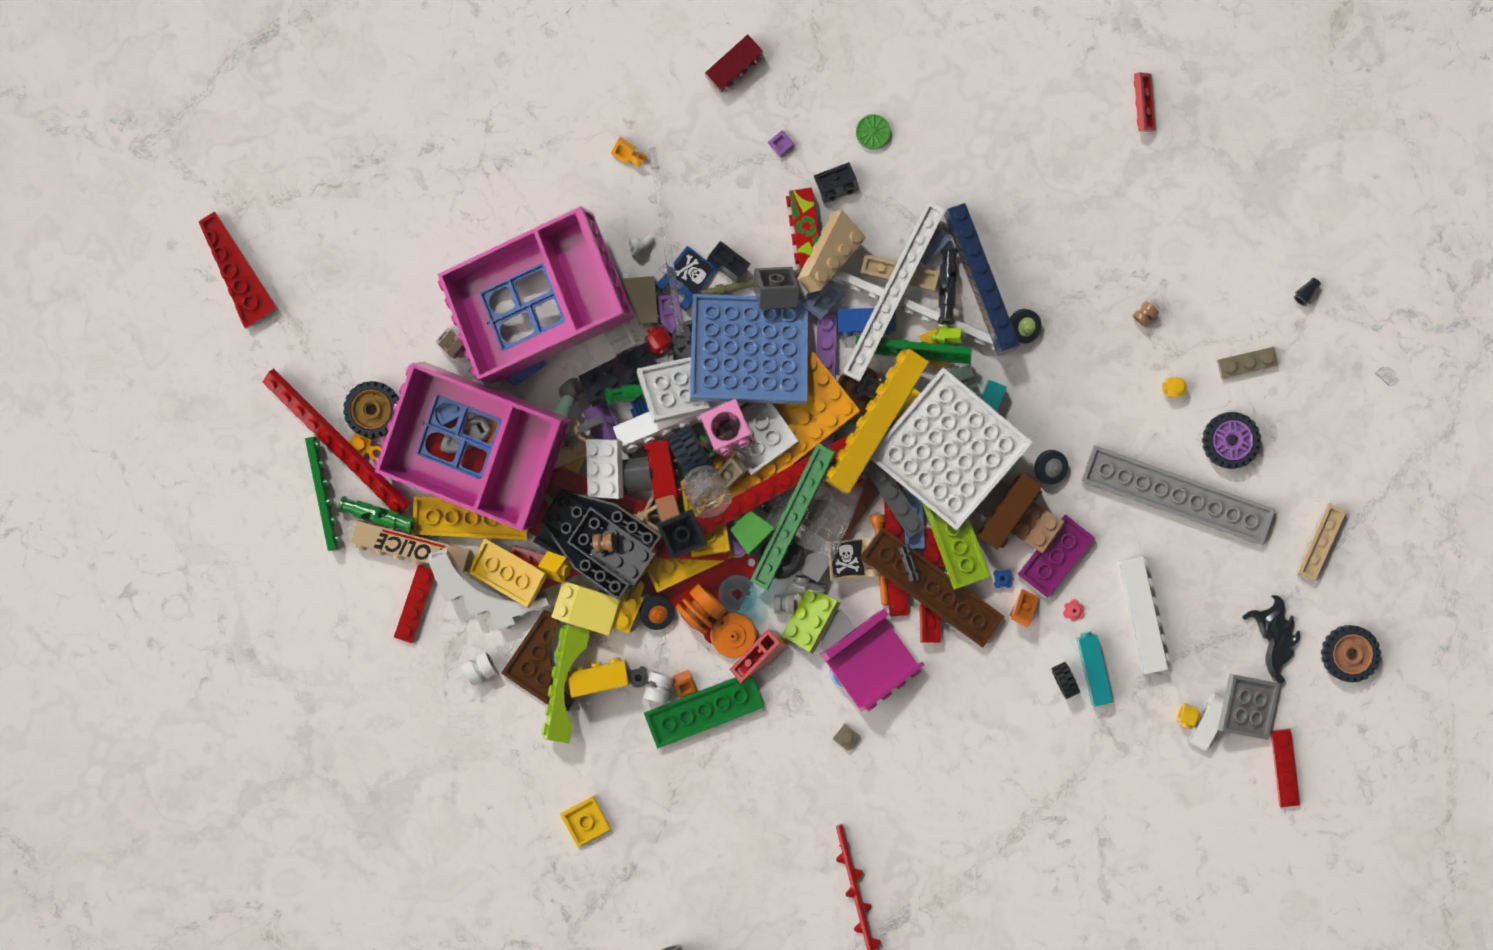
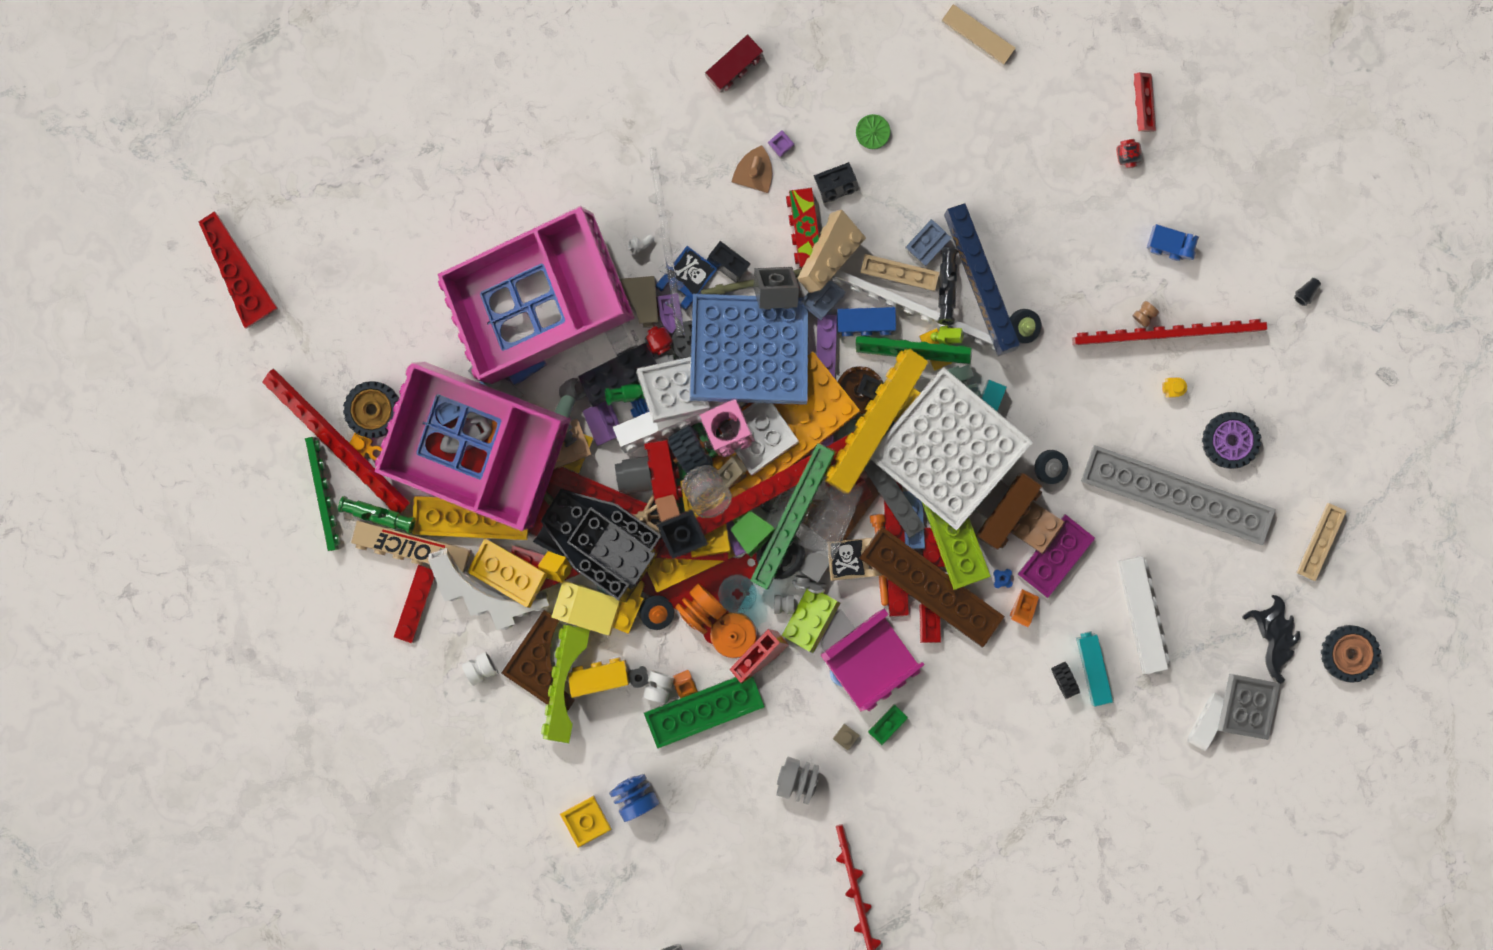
(450, 343): dark tan brick -> none
(589, 424): light grey tile -> none
(604, 468): white plate -> none
(604, 542): medium nougat wheel -> none
(626, 152): light orange plate -> none
(634, 797): none -> blue wheel
(754, 170): none -> medium nougat shield
(797, 780): none -> light grey wheel
(887, 724): none -> green plate
(893, 291): white plate -> none
(909, 563): black axle -> none
(978, 34): none -> tan tile
(1068, 612): coral plant -> none
(1129, 153): none -> head
(1172, 243): none -> blue hinge
(1177, 331): none -> red plate
(1188, 715): yellow plate -> none
(1247, 362): dark tan plate -> none
(1285, 767): red plate -> none

